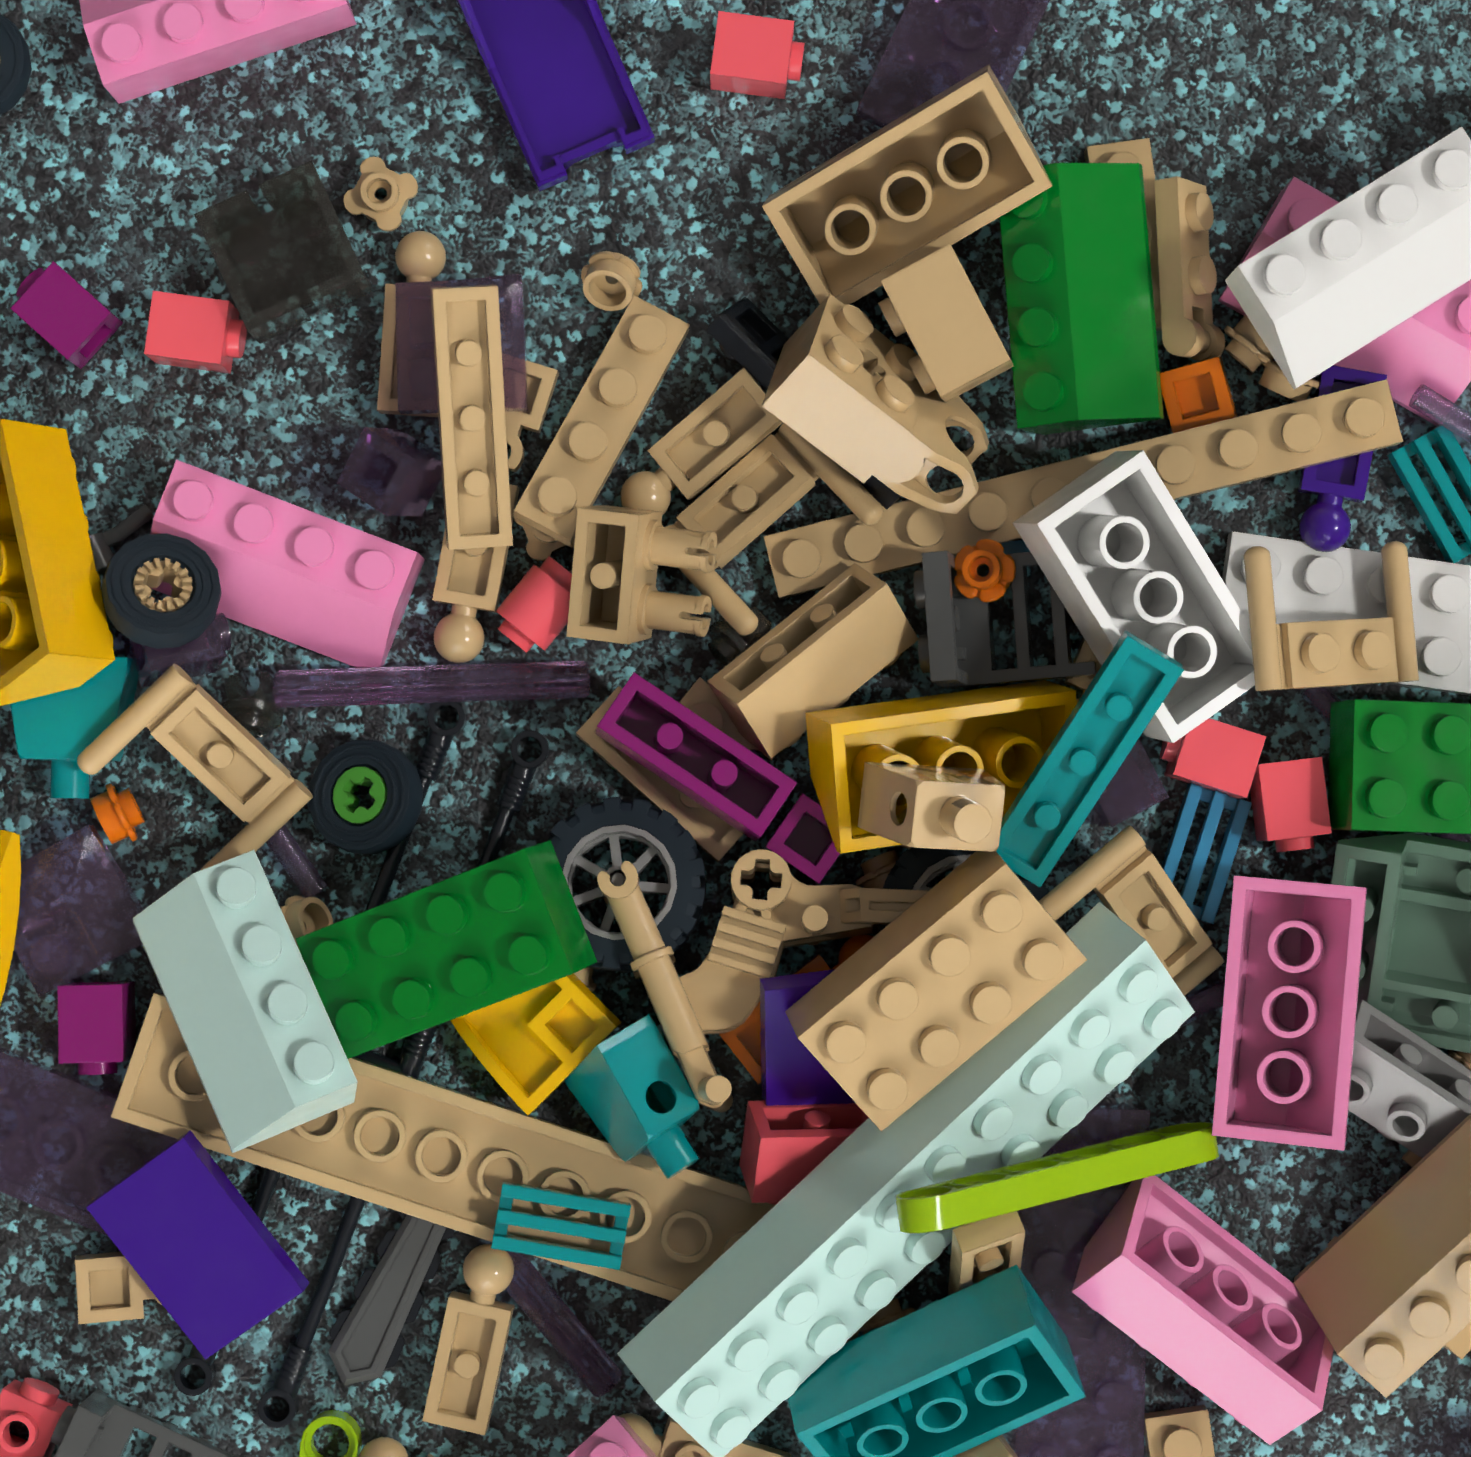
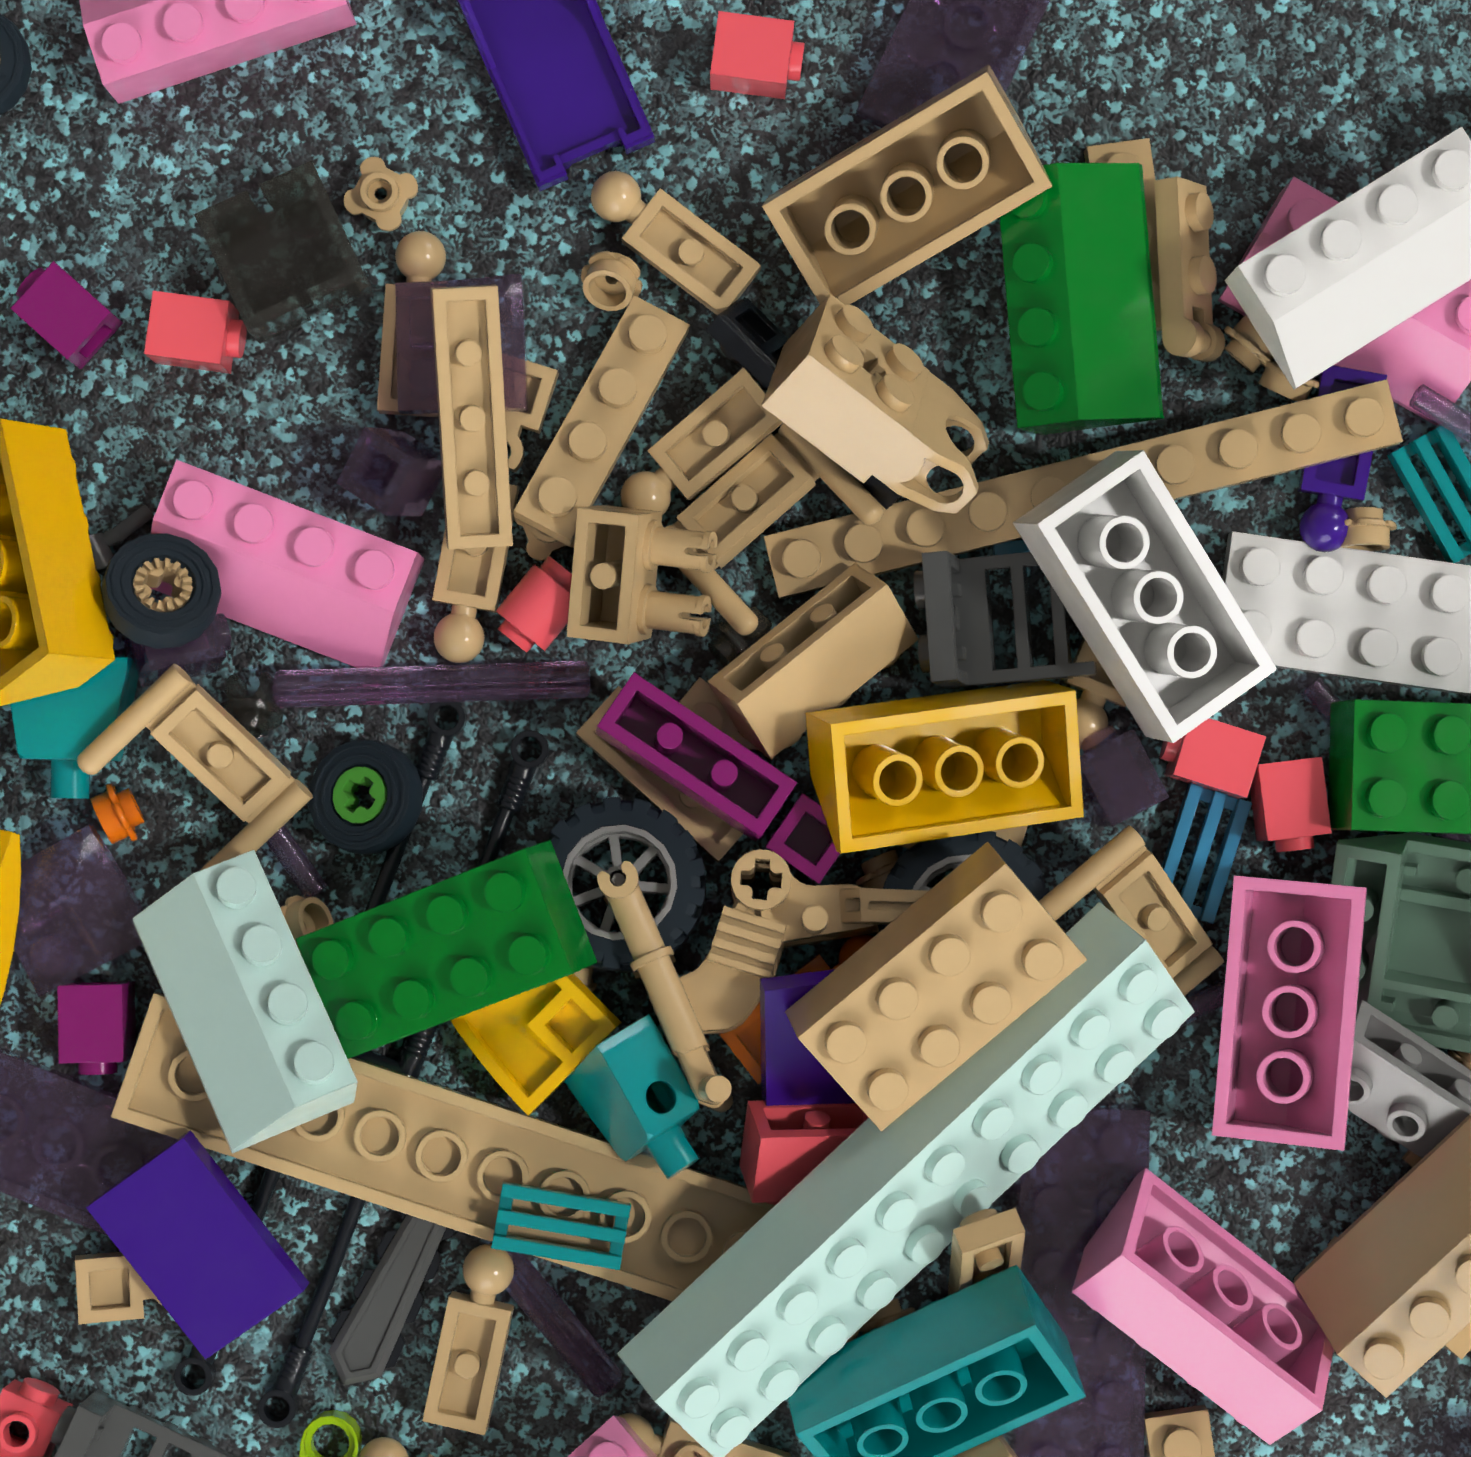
(676, 242): none -> tan plate
(944, 806): tan torso -> none
(945, 325): tan brick -> none
(1000, 575): orange plate -> none
(1054, 1177): lime beam -> none
(1085, 756): teal plate -> none
(1197, 394): orange plate -> none
(1332, 650): tan plate -> none
(1367, 529): none -> tan plate

